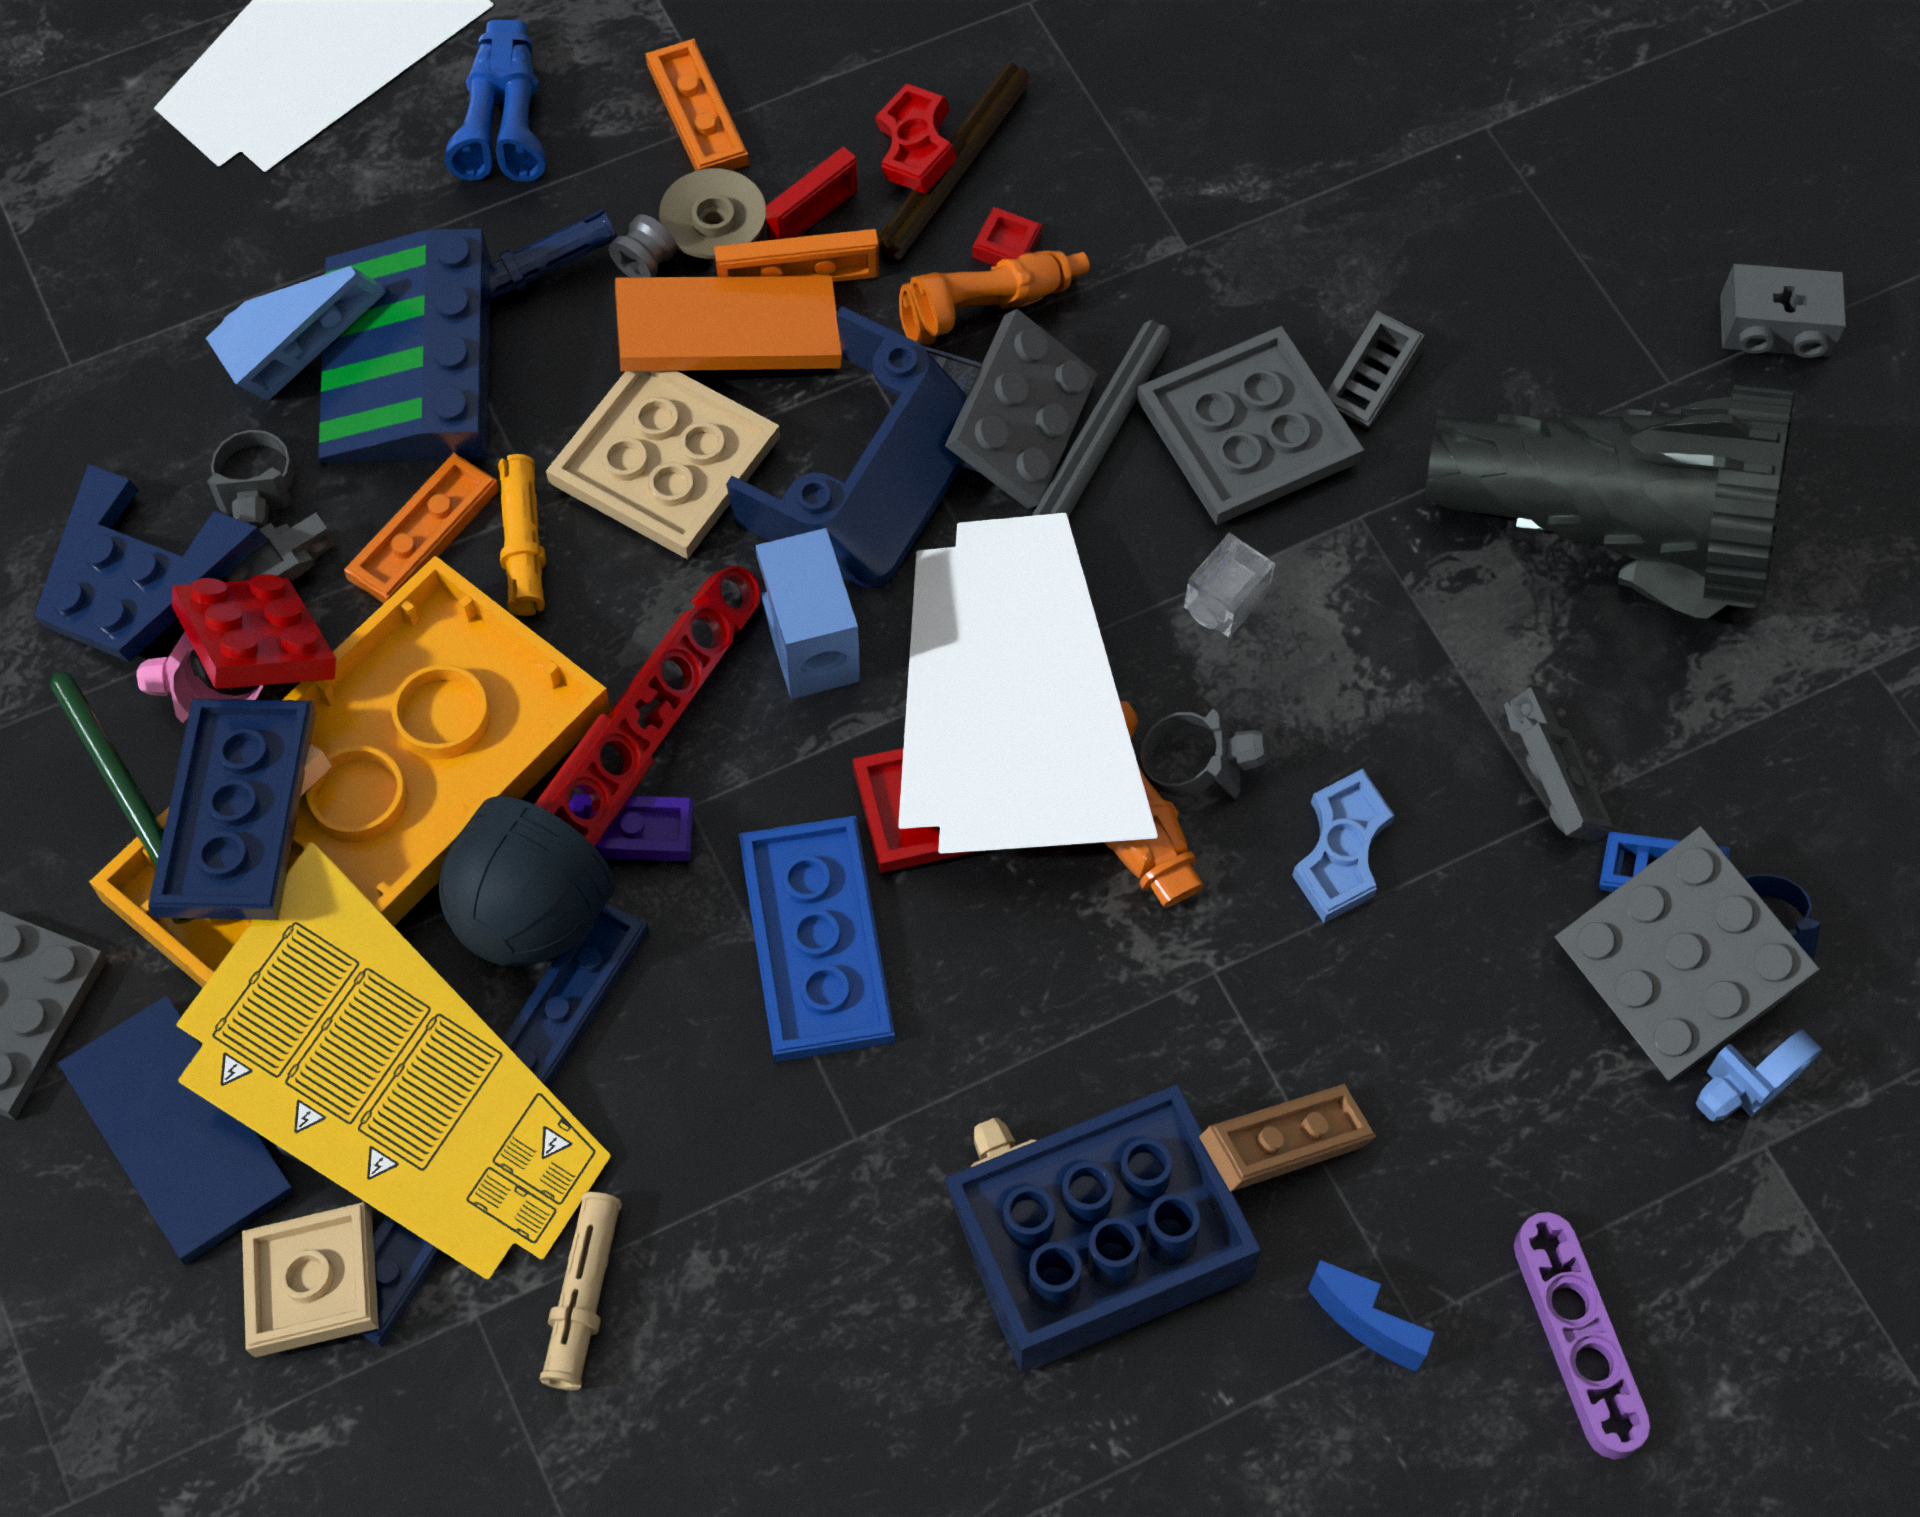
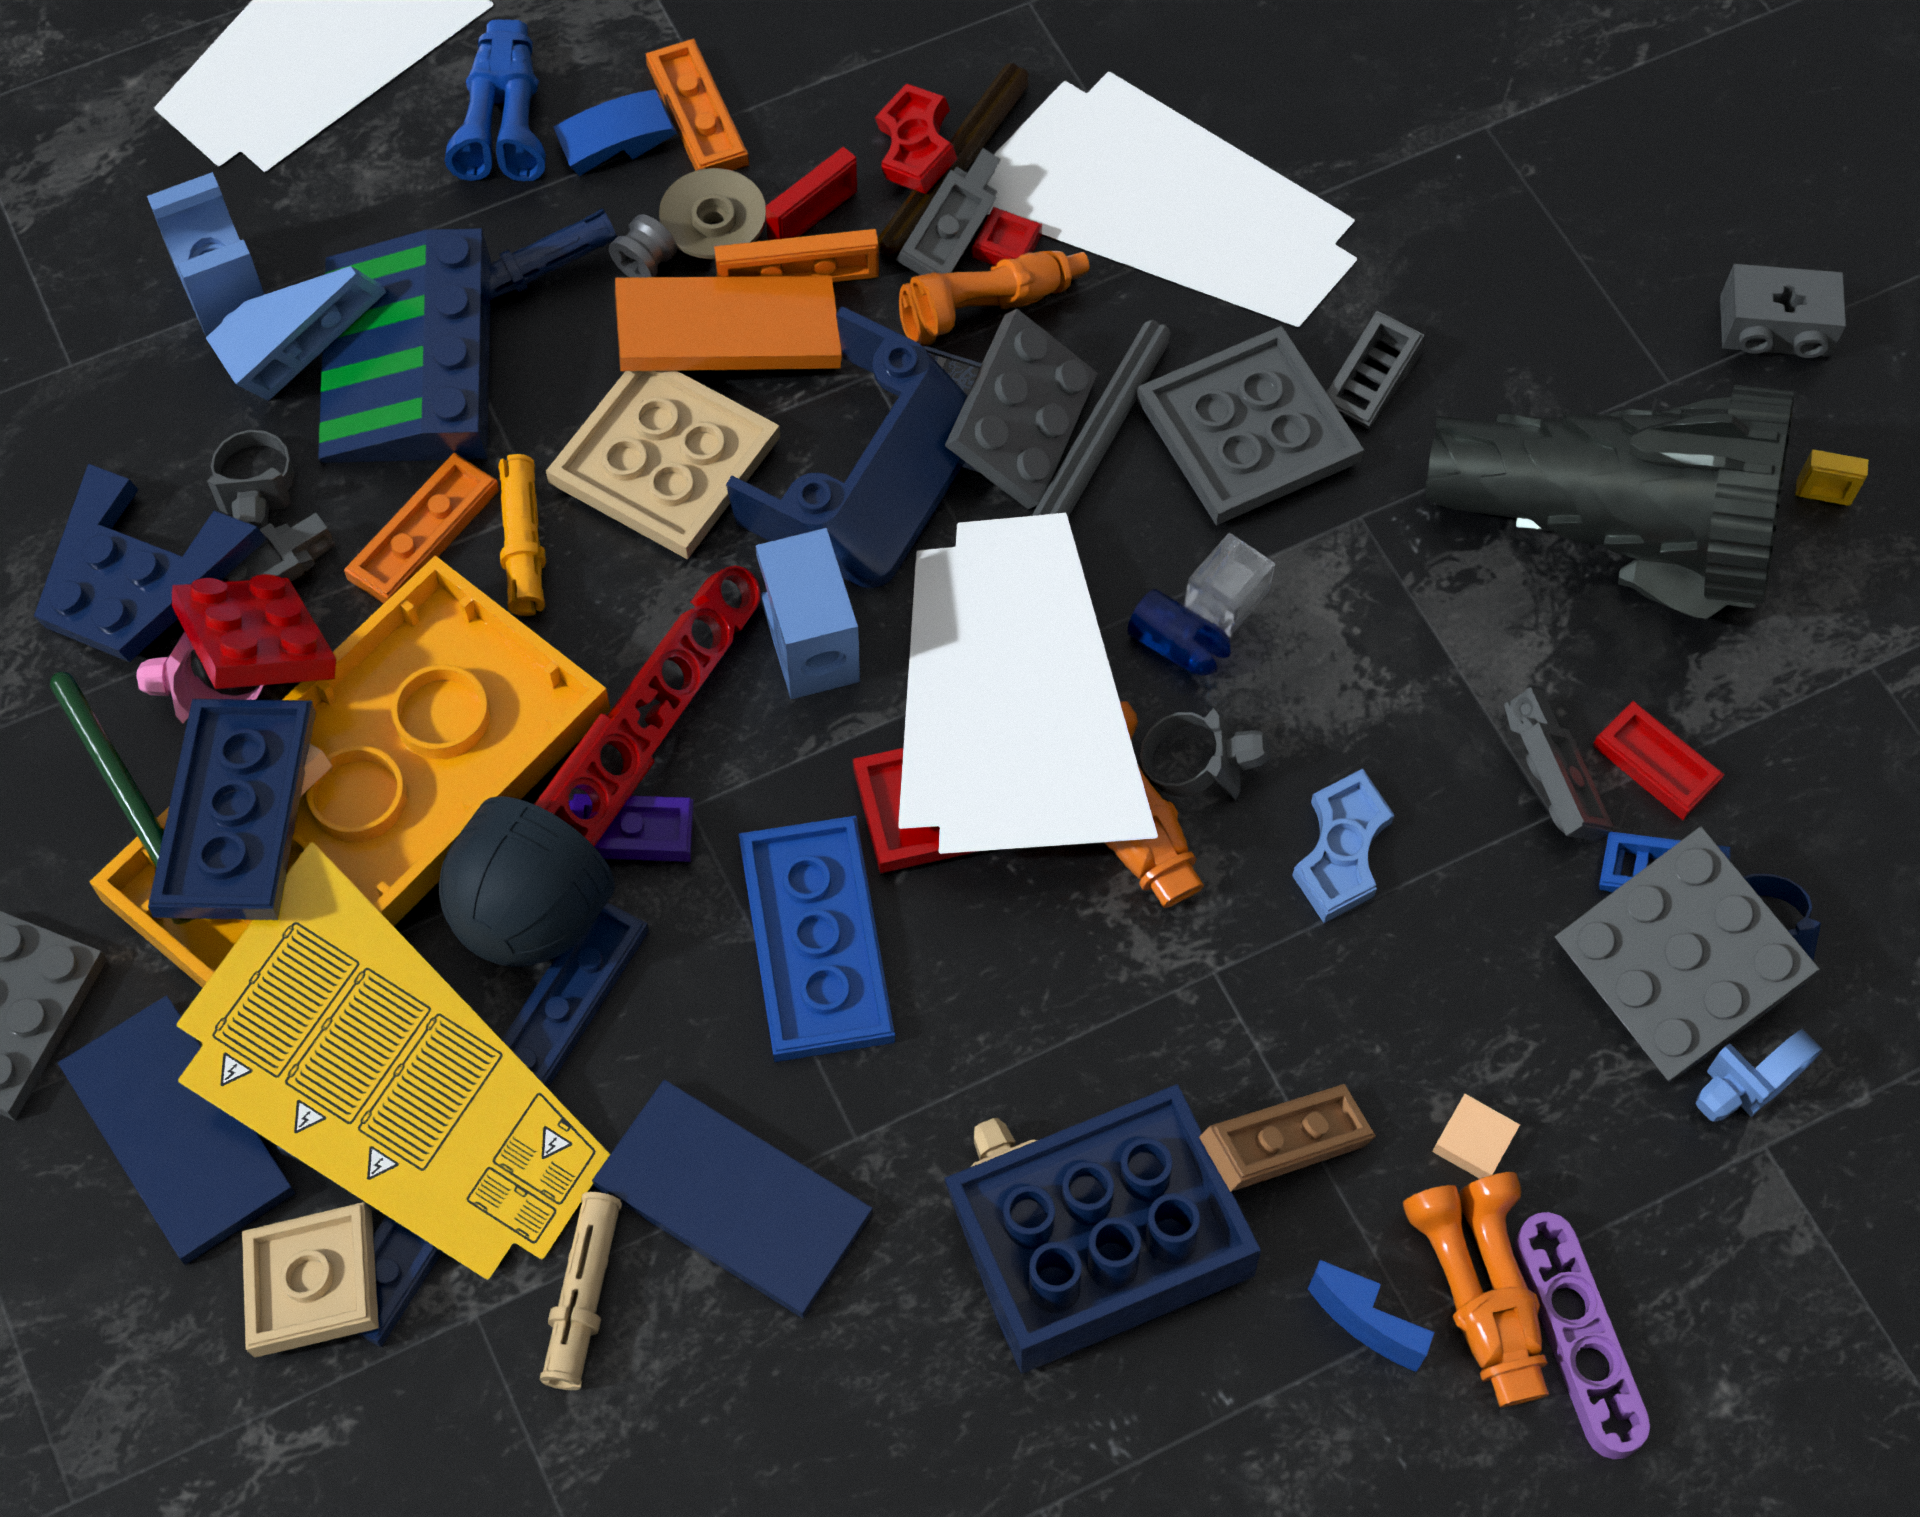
(205, 249): none -> medium blue piece
(625, 123): none -> blue slope
(733, 1198): none -> dark blue tile
(951, 218): none -> dark grey hinge
(1170, 200): none -> white sticker
(1173, 628): none -> clear blue piece
(1476, 1137): none -> light nougat tile
(1497, 1323): none -> orange piece
(1658, 760): none -> red tile
(1831, 477): none -> yellow tile

